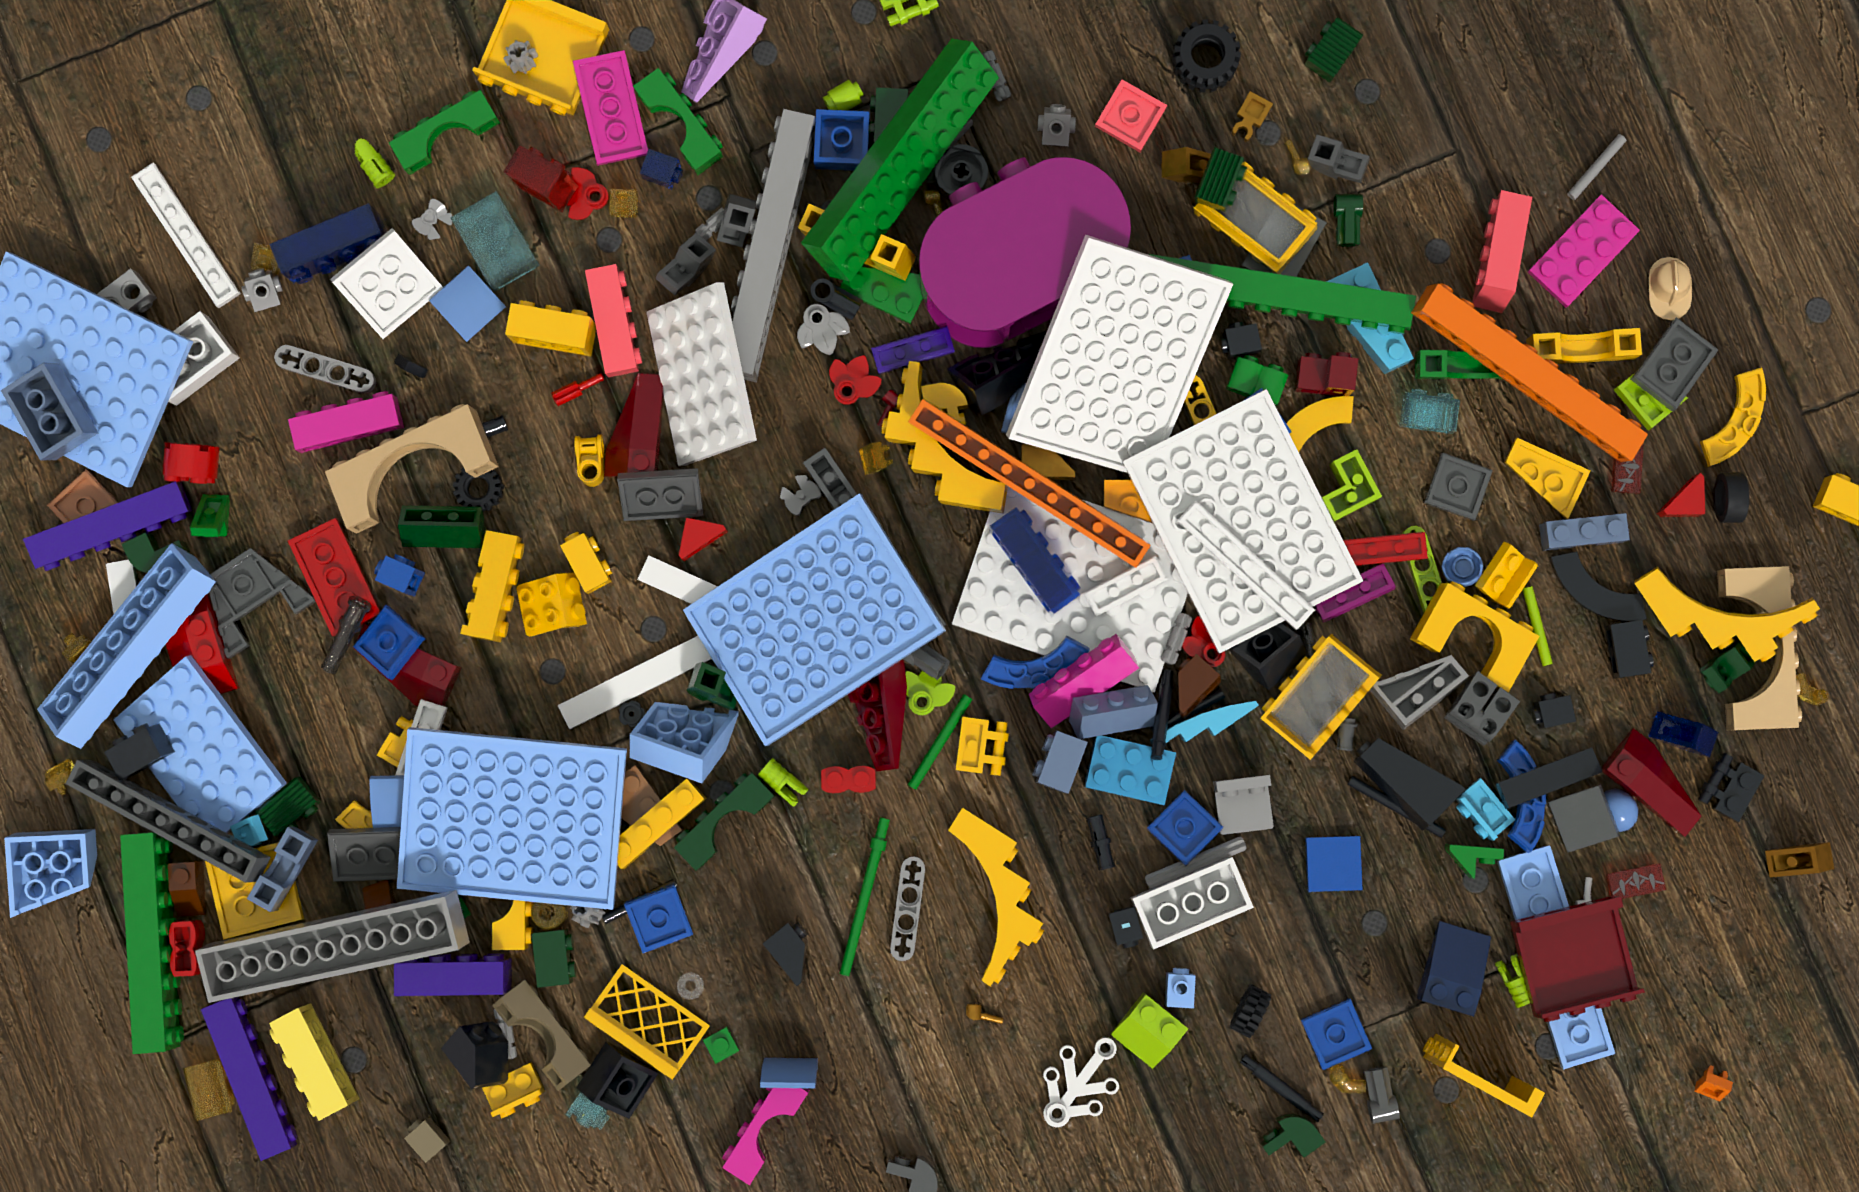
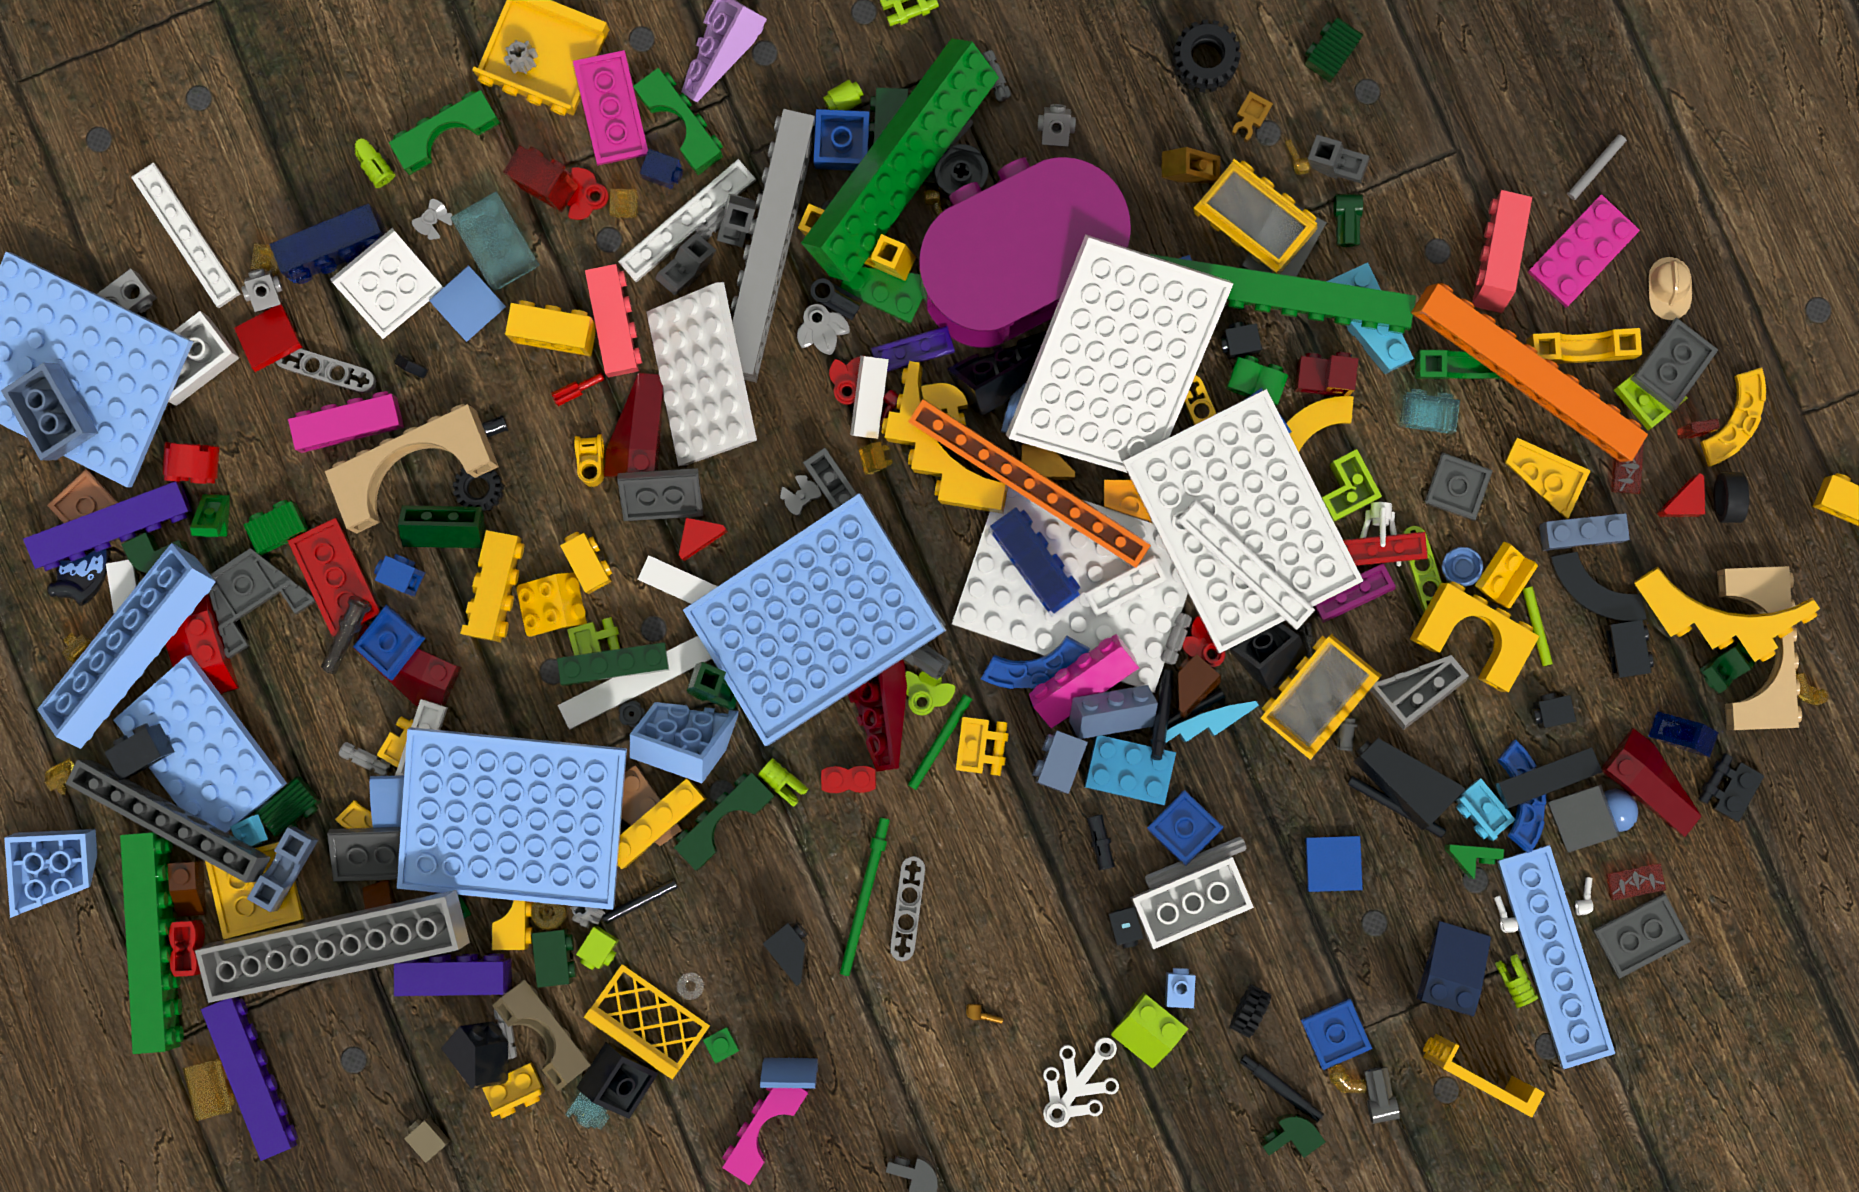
(81, 577): none -> black arm
(268, 337): none -> red tile
(275, 527): none -> green brick
(313, 1061): light yellow brick -> none
(364, 759): none -> light grey axle
(586, 638): none -> lime plate
(597, 949): none -> lime brick
(613, 664): none -> dark green arch
(658, 918): blue tile -> none
(686, 221): none -> white tile
(869, 397): none -> white tile
(1013, 923): yellow arch -> none
(1131, 115): coral plate -> none
(1220, 180): dark green brick -> none
(1243, 804): light grey bracket -> none
(1382, 516): none -> white plant
(1468, 713): dark grey hips -> none
(1506, 924): none -> white hand
(1575, 958): dark red panel -> none
(1641, 935): none -> dark grey tile
(1698, 429): none -> clear red tile
(1712, 1085): orange tile -> none
(1800, 860): pearl gold slope -> none

